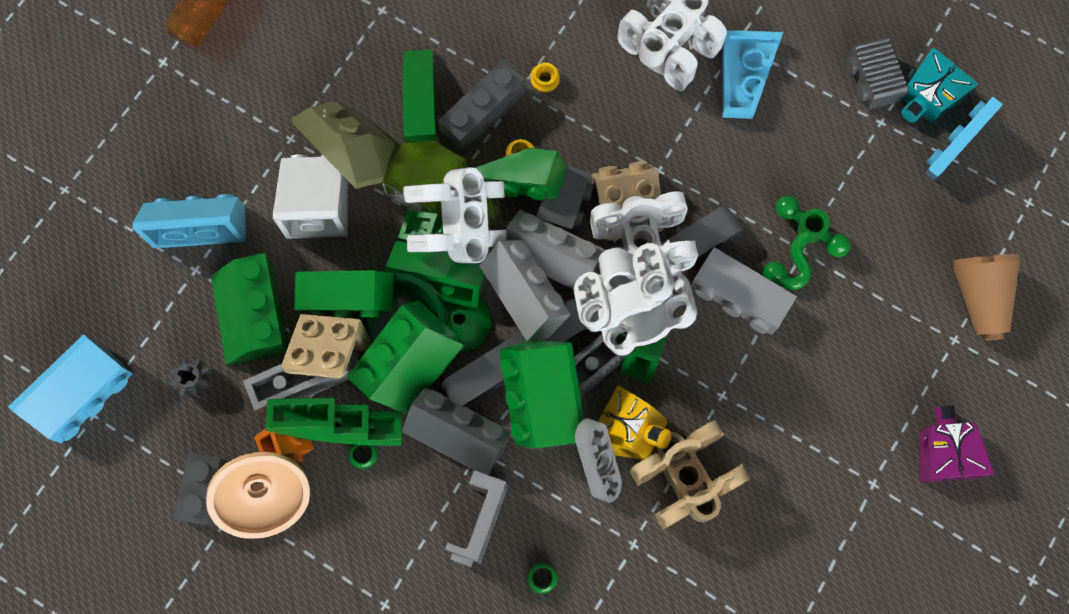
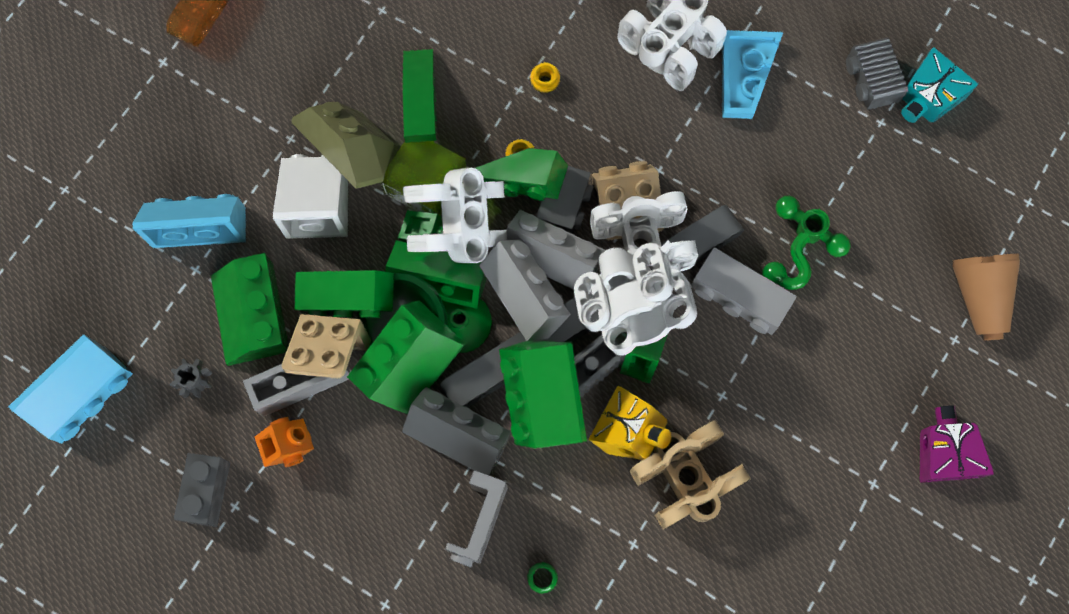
(258, 508): light nougat dish -> none
(327, 422): green slope -> none
(369, 463): green piece -> none
(482, 106): dark grey brick -> none
(592, 441): light grey beam -> none
(961, 137): medium azure wing -> none

